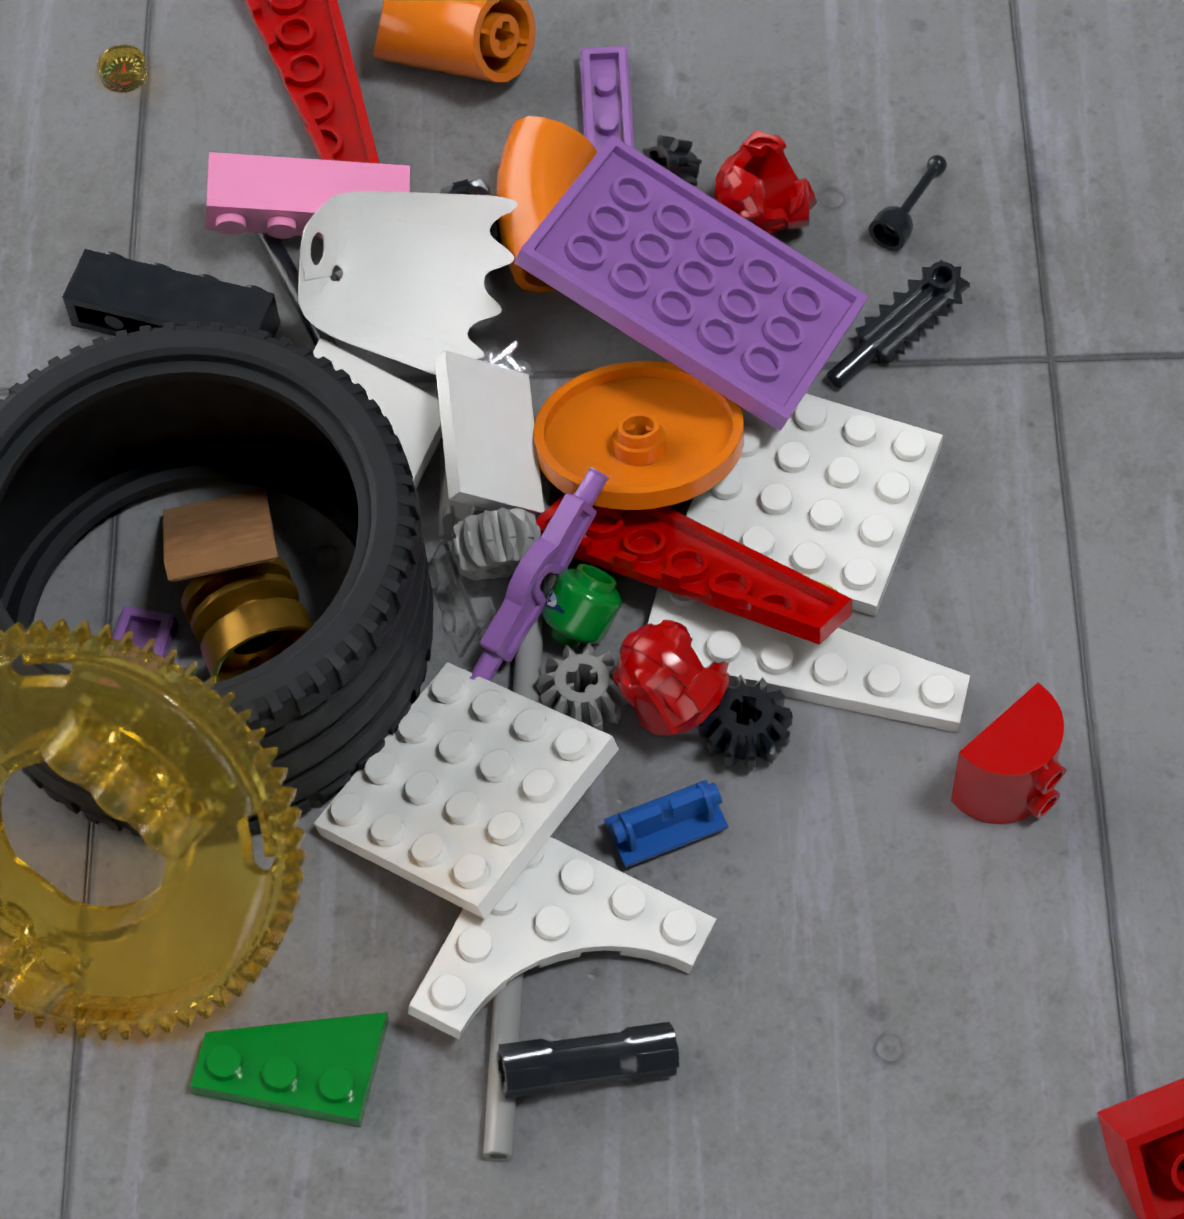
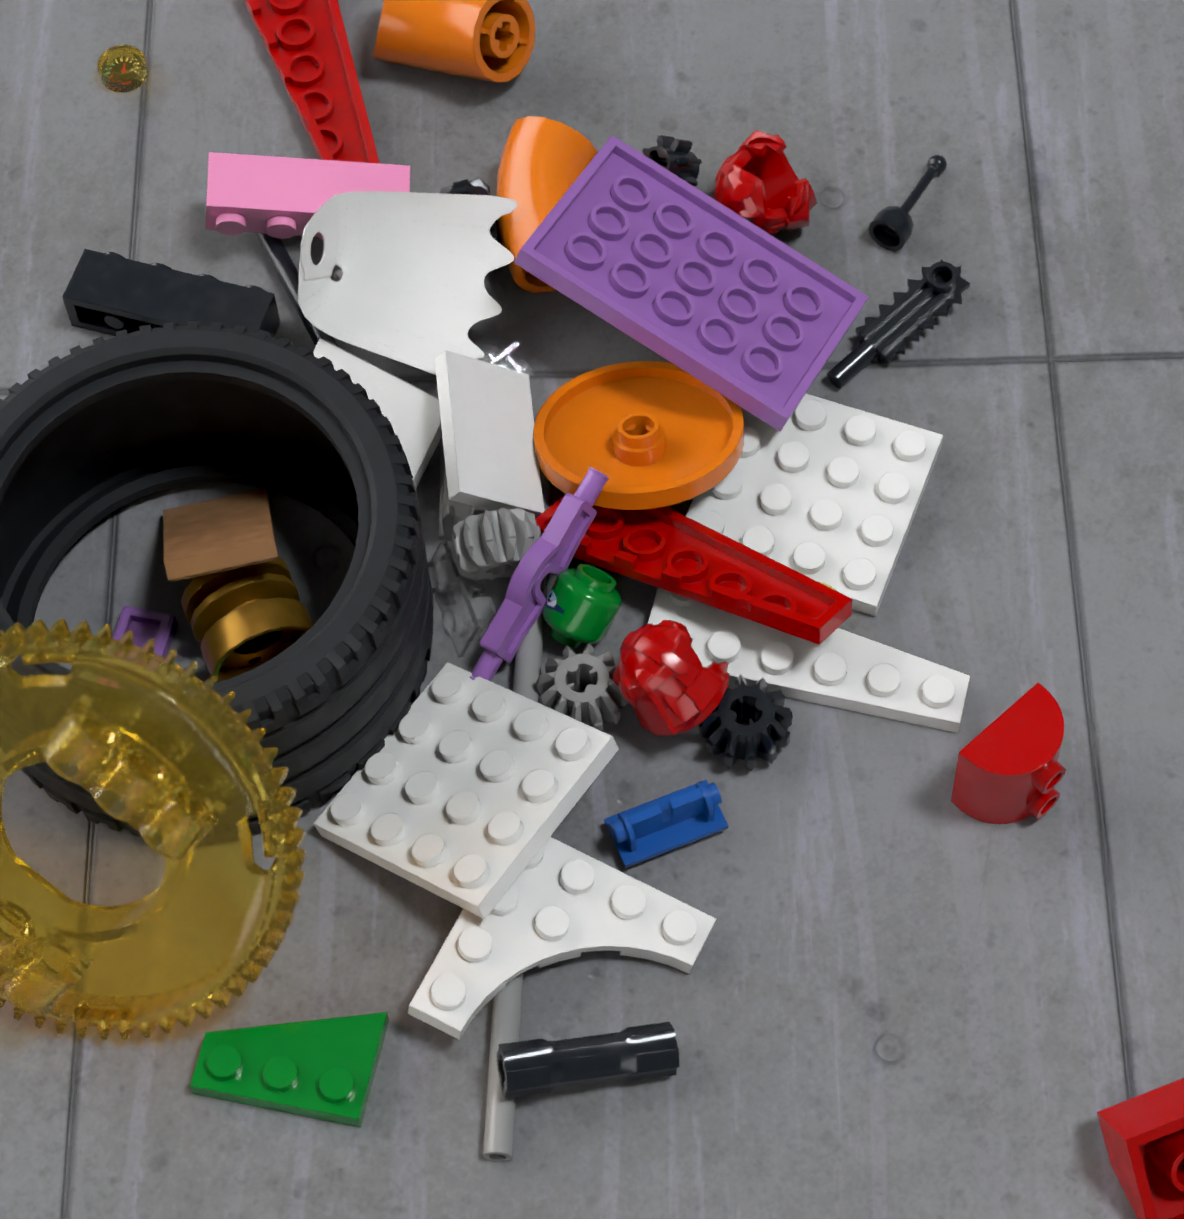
(606, 95): medium lavender tile -> none

